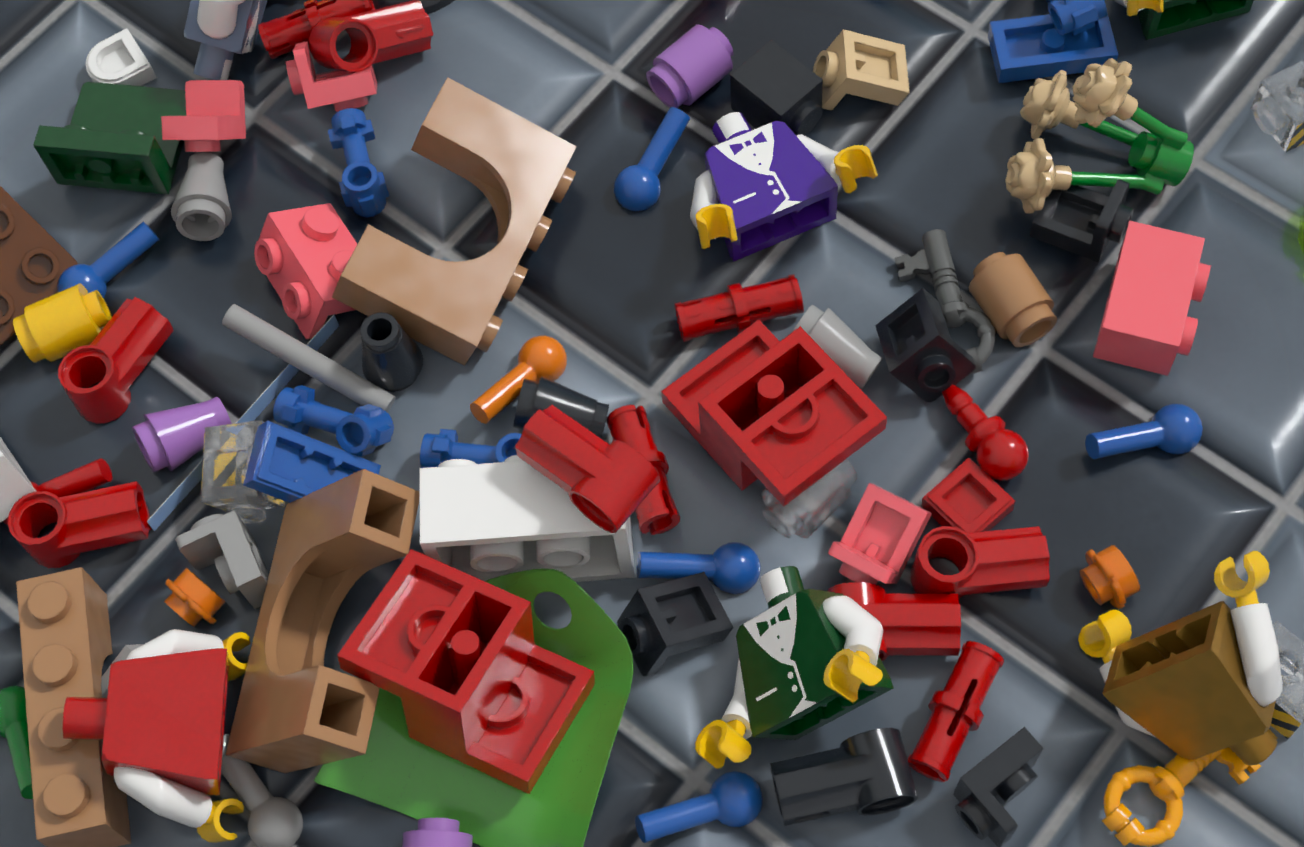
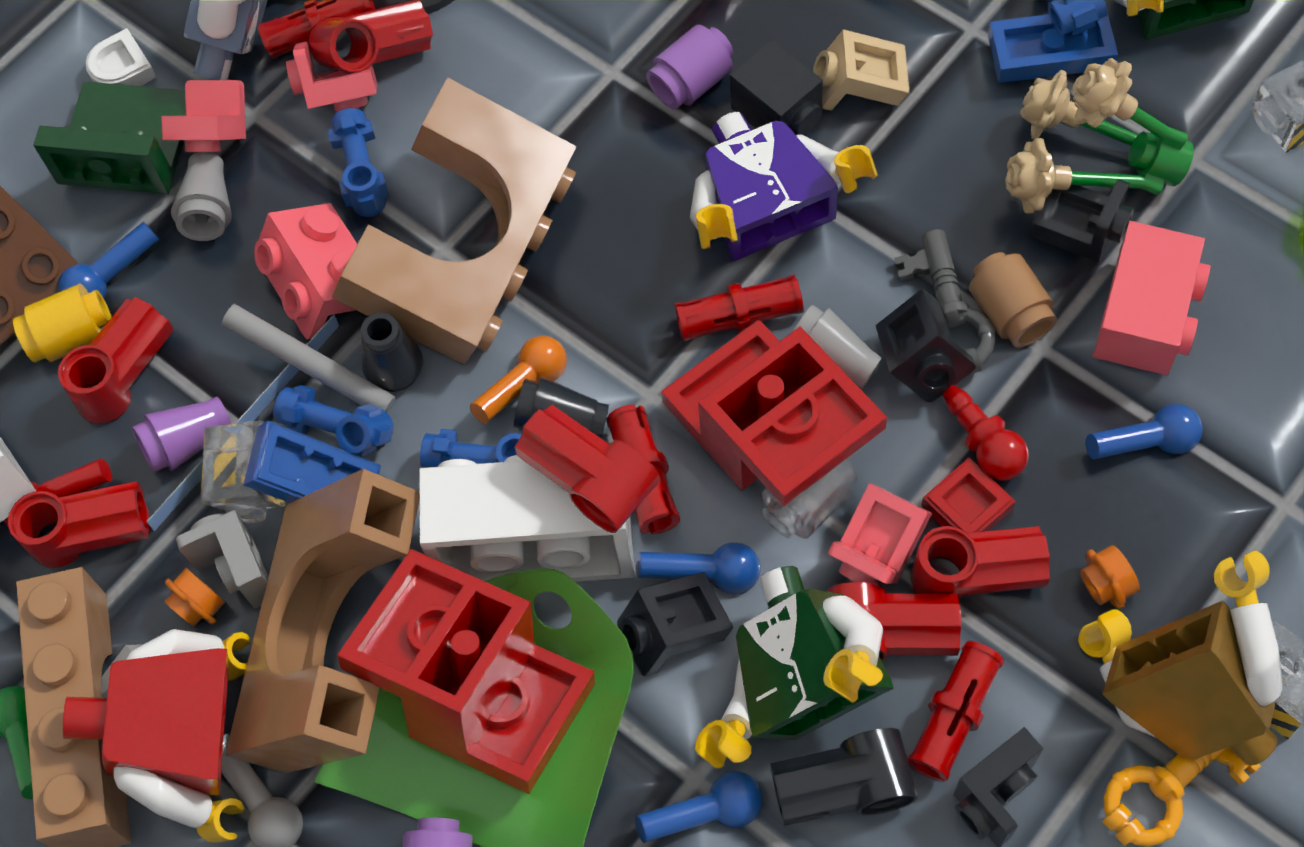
(638, 185): blue bar -> none

